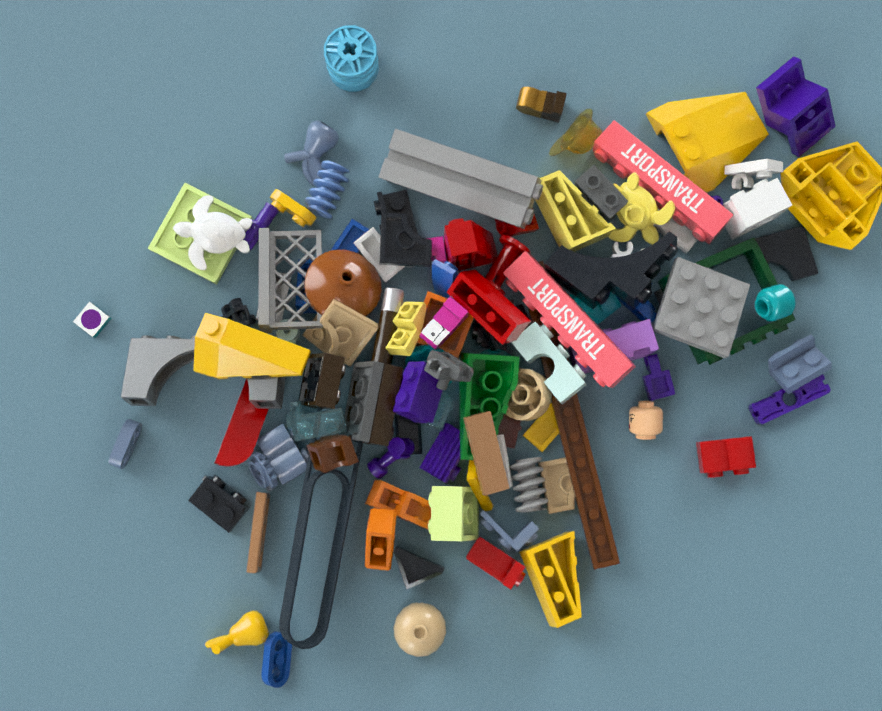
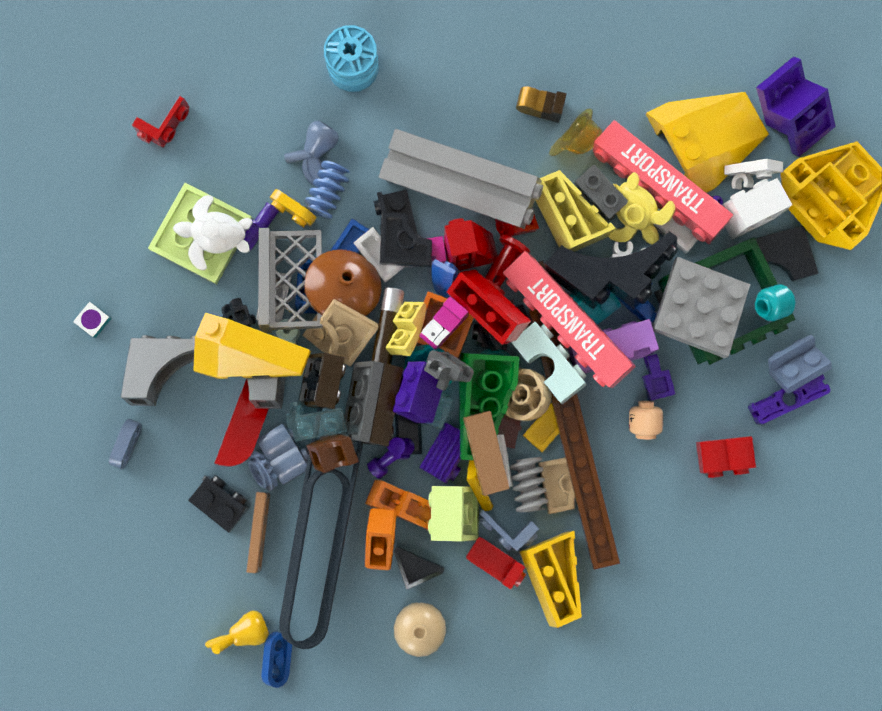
(166, 131): none -> red bracket

